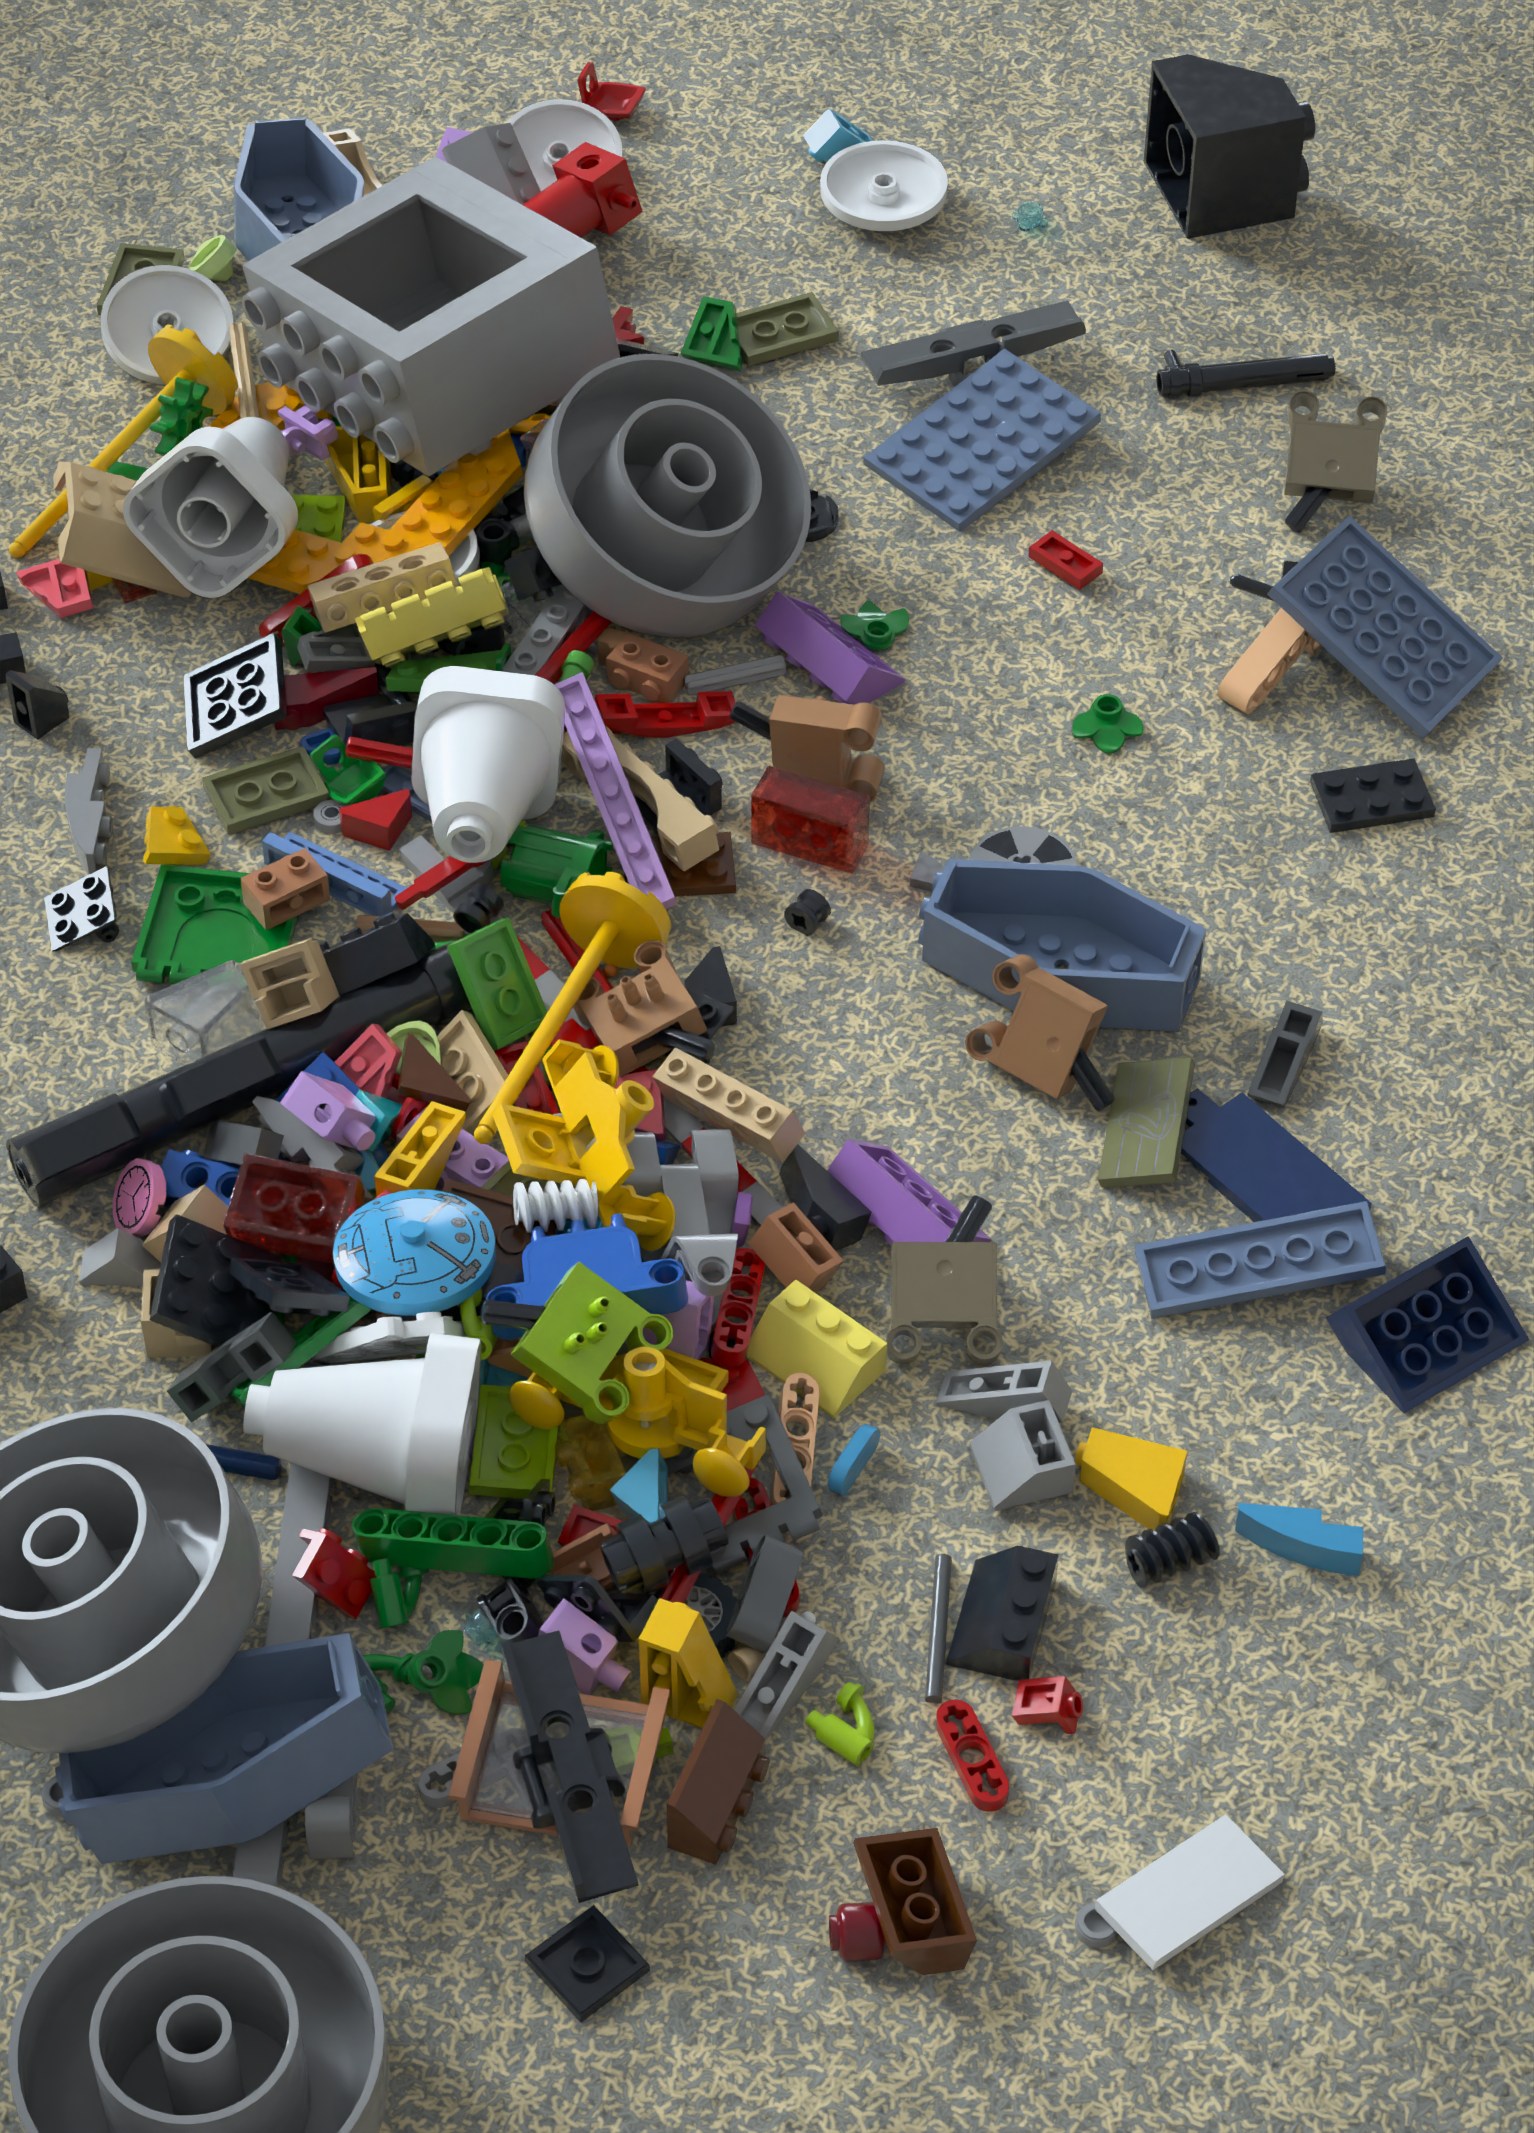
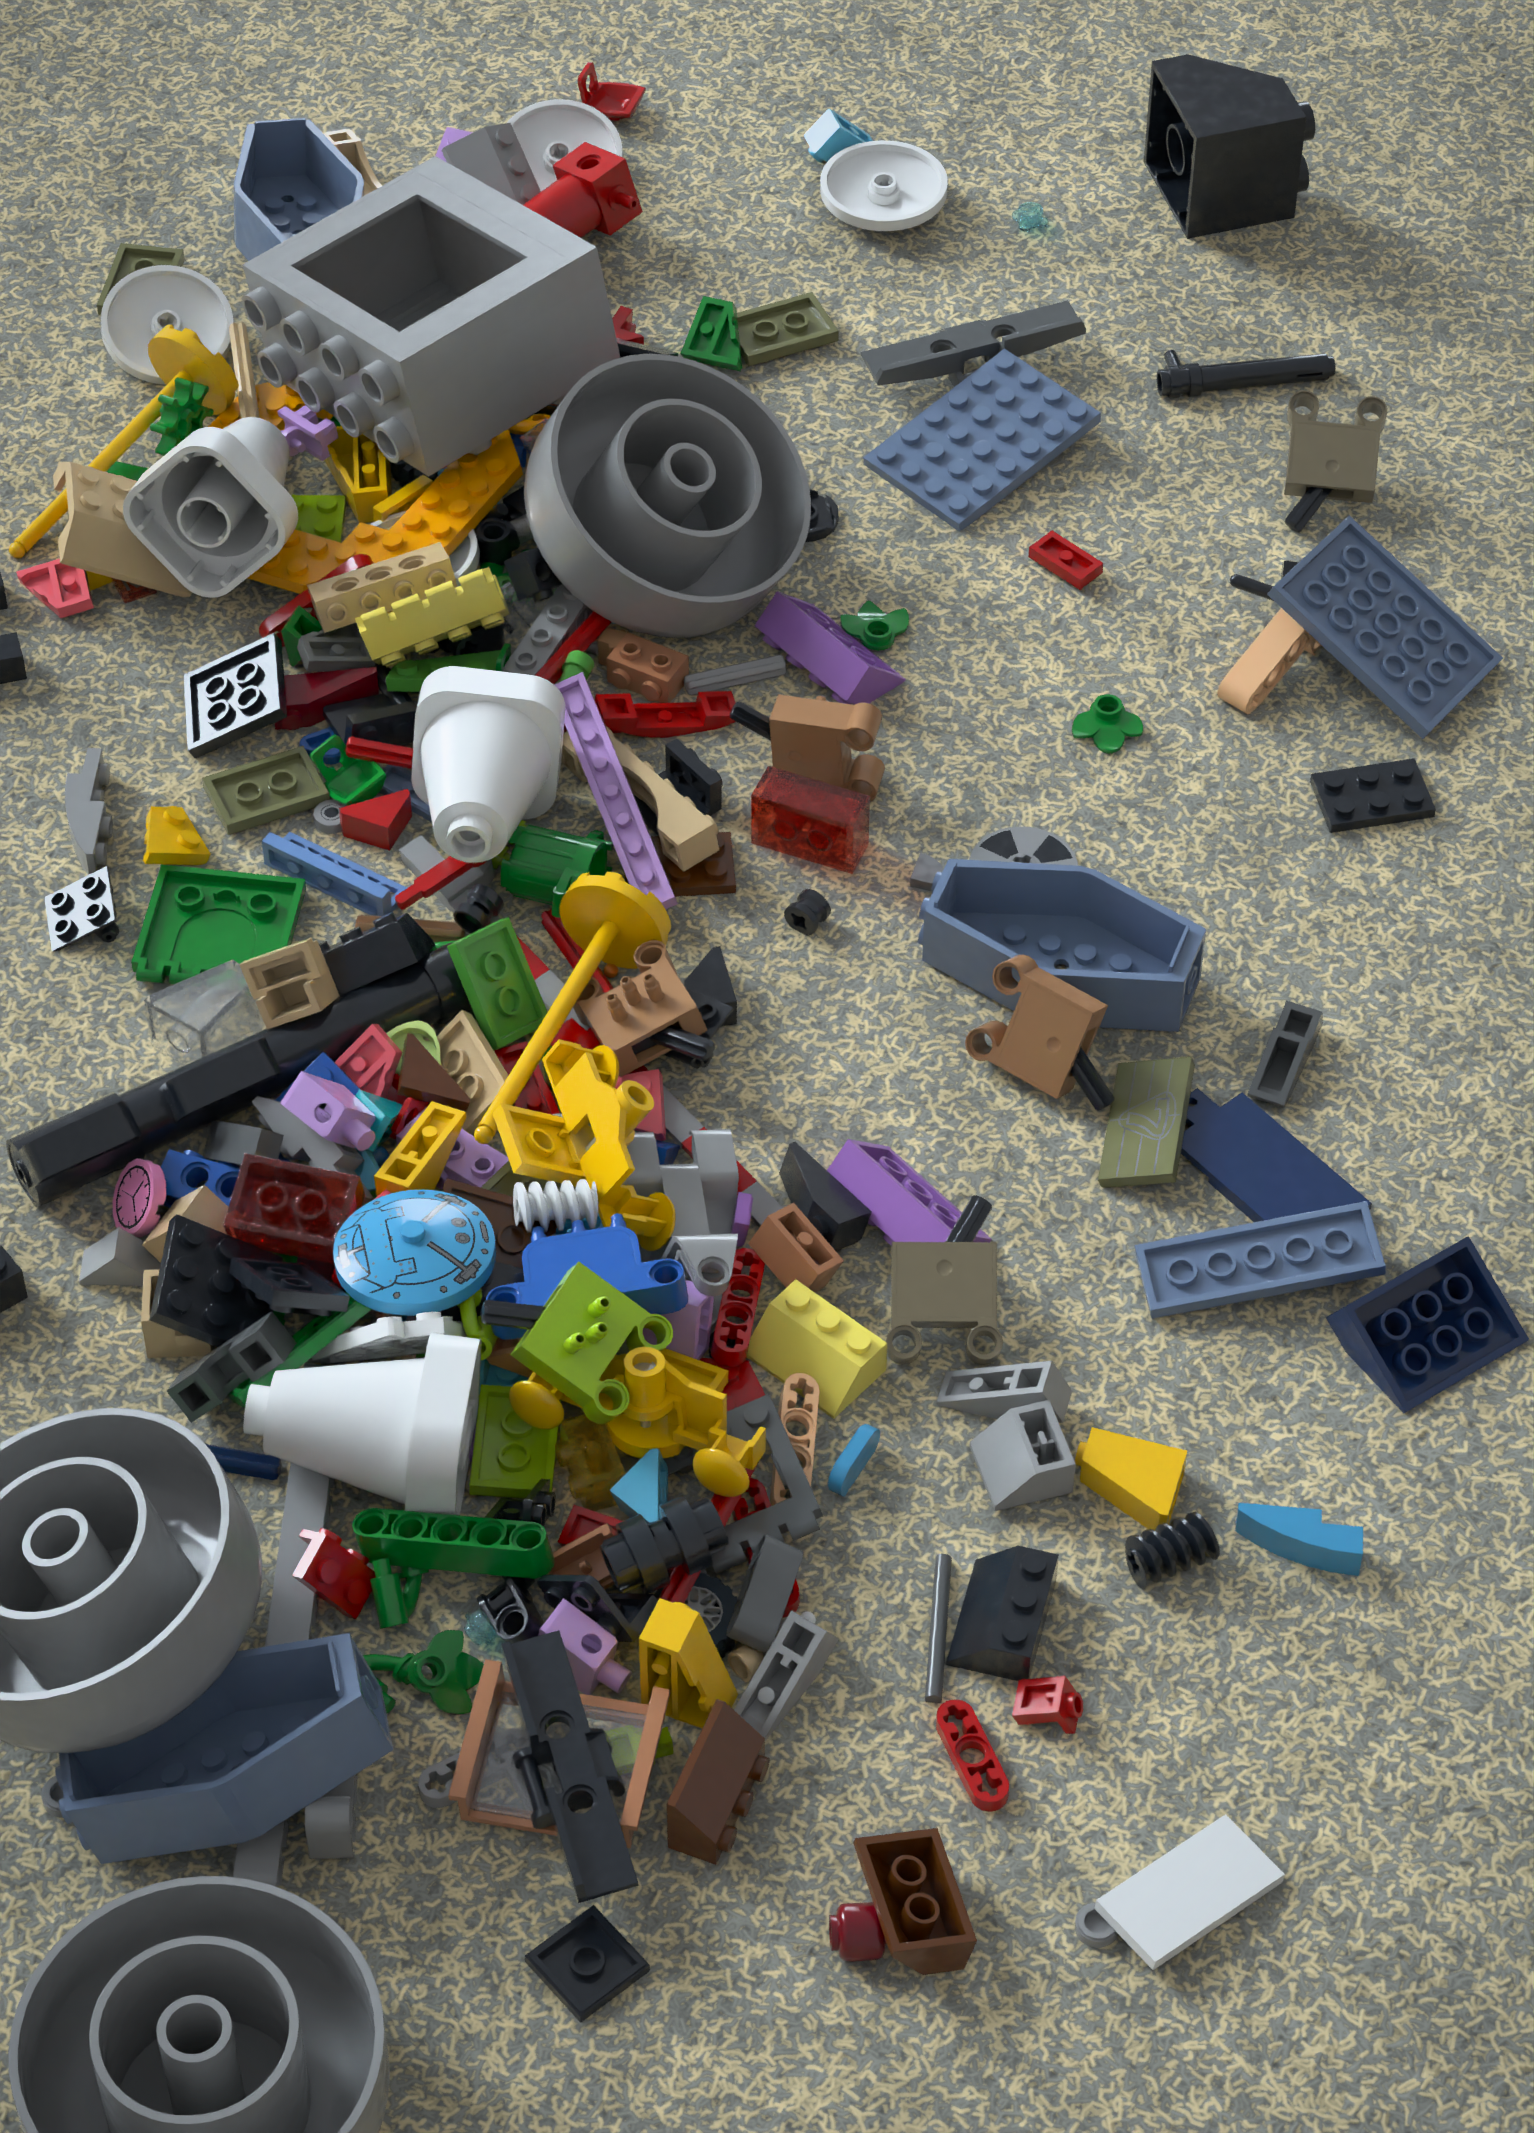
(36, 703): black slope -> none
(214, 259): yellowish green piece -> none
(285, 889): nougat brick -> none
(729, 1105): tan brick -> none
(839, 1736): lime plant -> none

